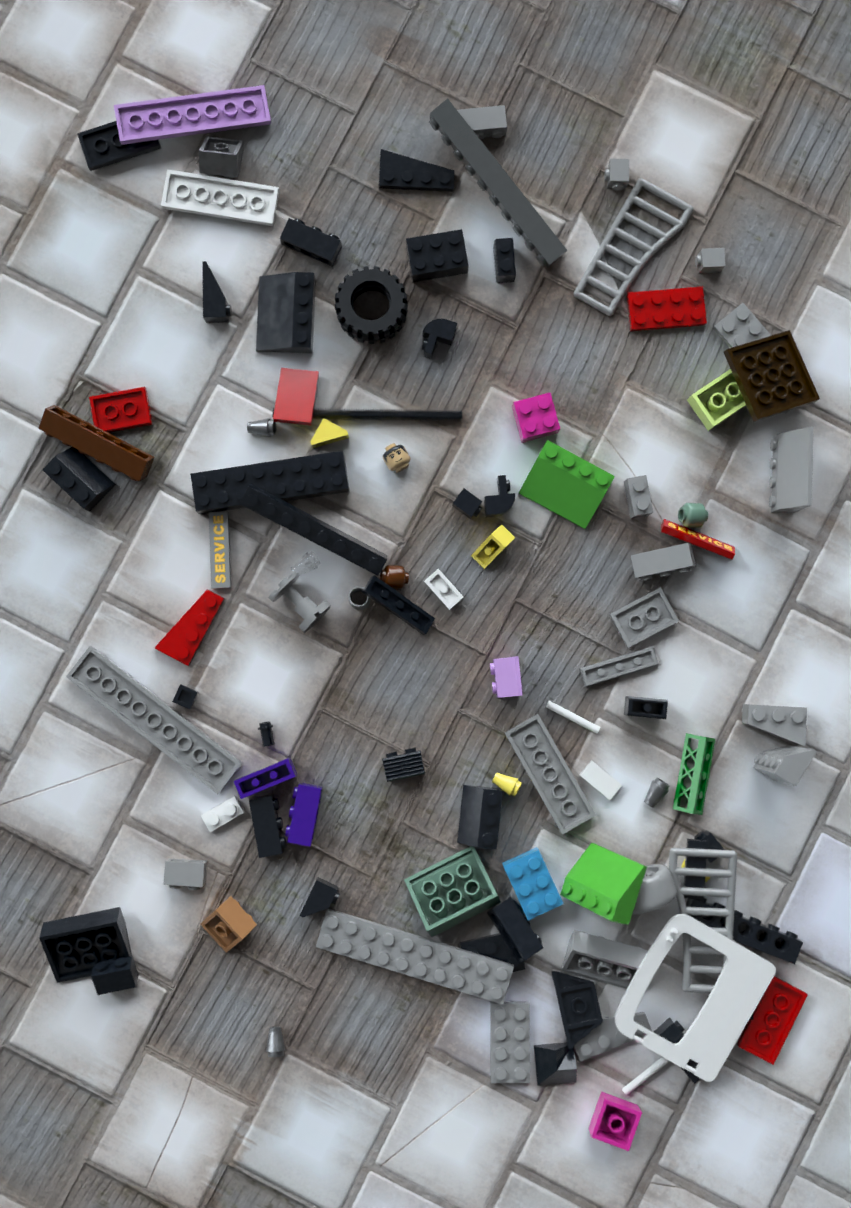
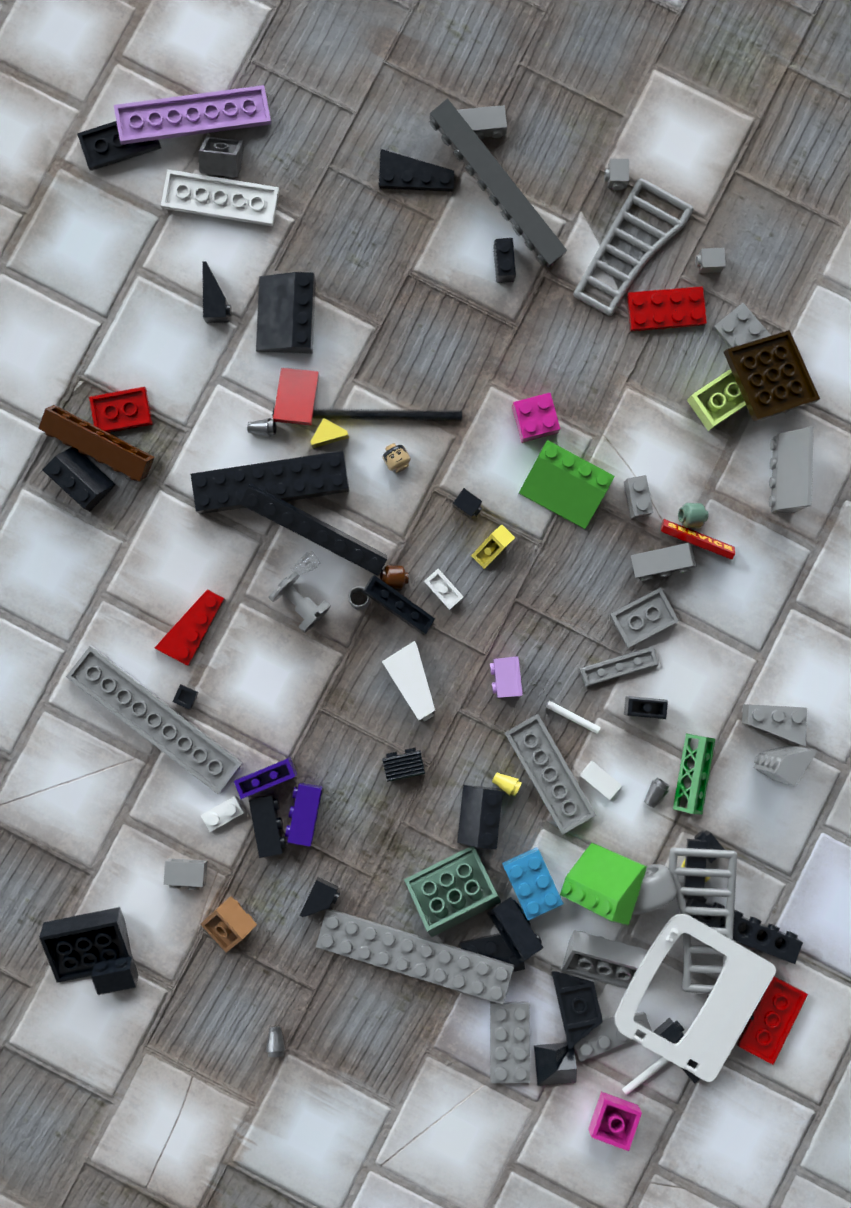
(219, 550): light grey tile -> none
(266, 733): black pin -> none
(311, 241): black brick -> none
(366, 281): black tyre -> none
(409, 676): none -> white slope
(437, 255): black brick -> none
(438, 330): black brick -> none
(499, 504): black brick -> none

